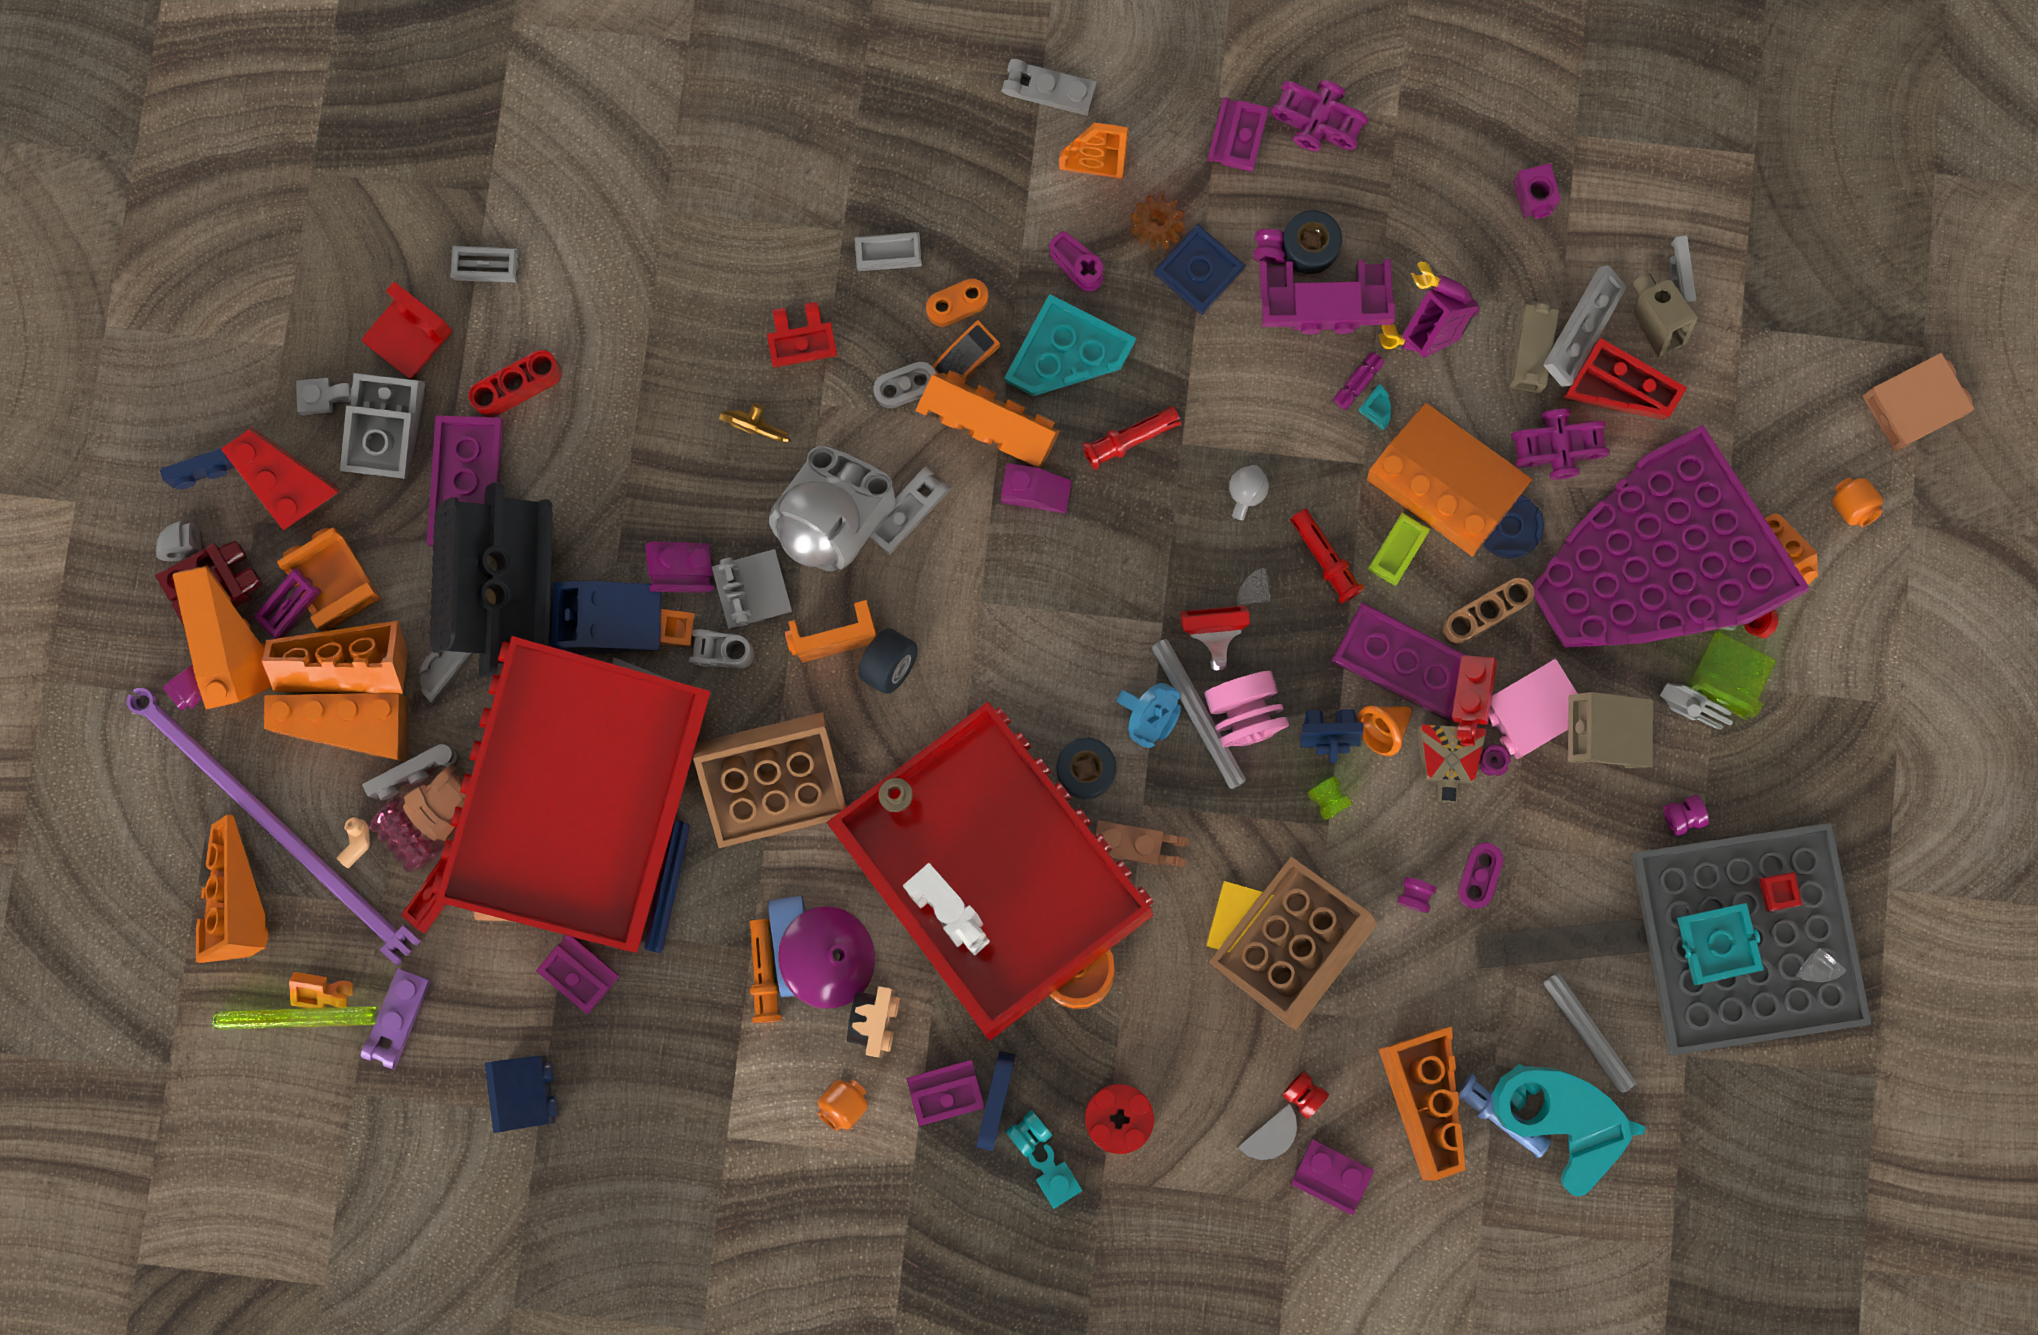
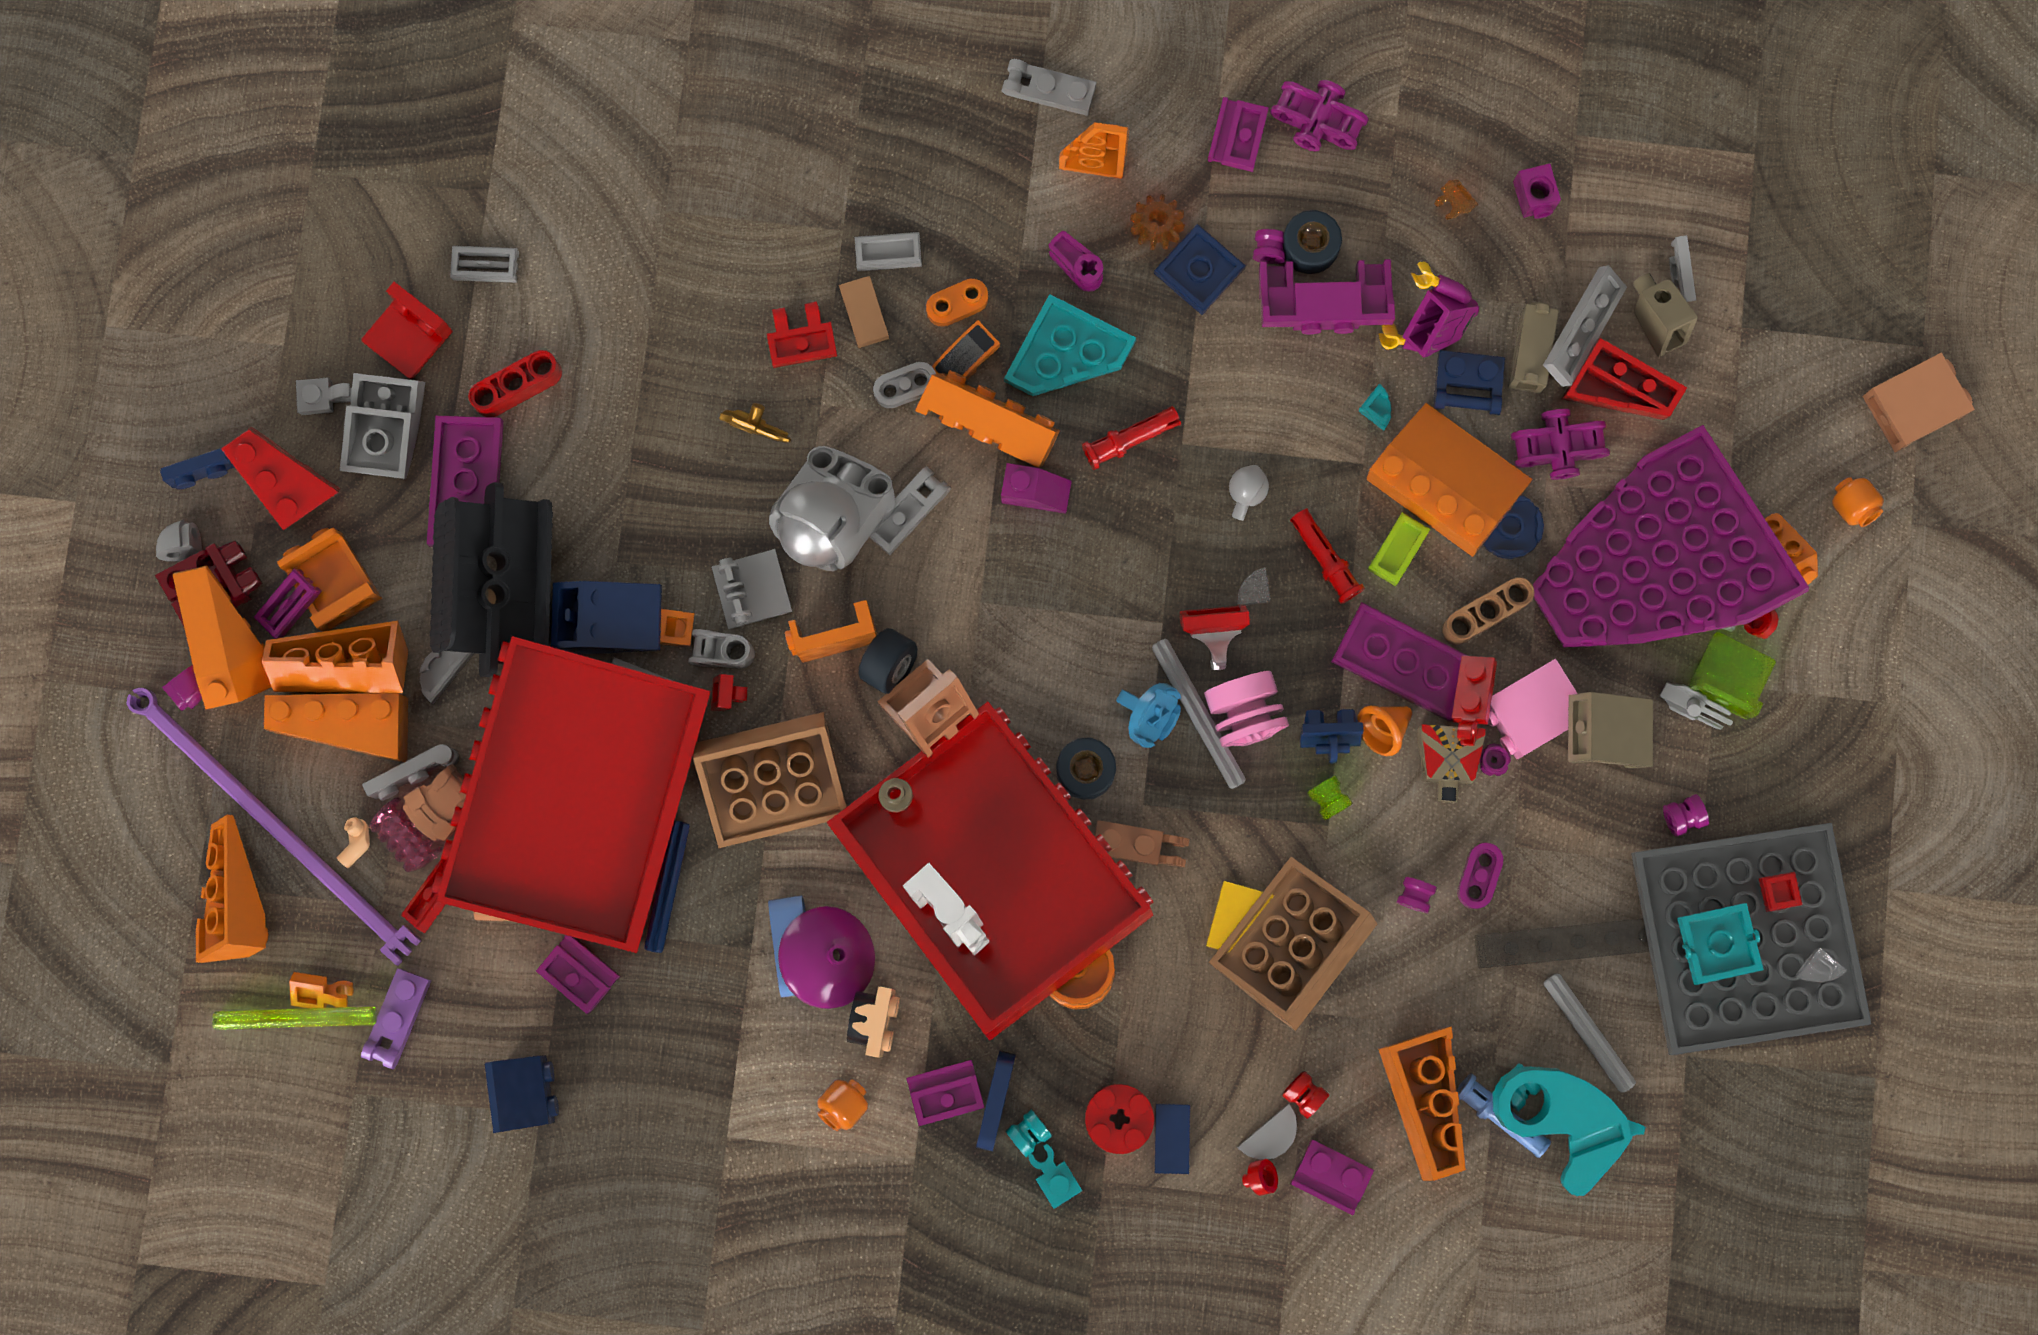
(679, 567): magenta plate -> none
(725, 693): none -> red tile
(764, 986): orange pin -> none
(864, 312): none -> medium nougat tile
(928, 705): none -> nougat bracket
(1172, 1138): none -> dark blue tile
(1261, 1177): none -> red tile
(1358, 381): magenta axle -> none
(1458, 196): none -> clear orange tile
(1469, 372): none -> dark blue plate

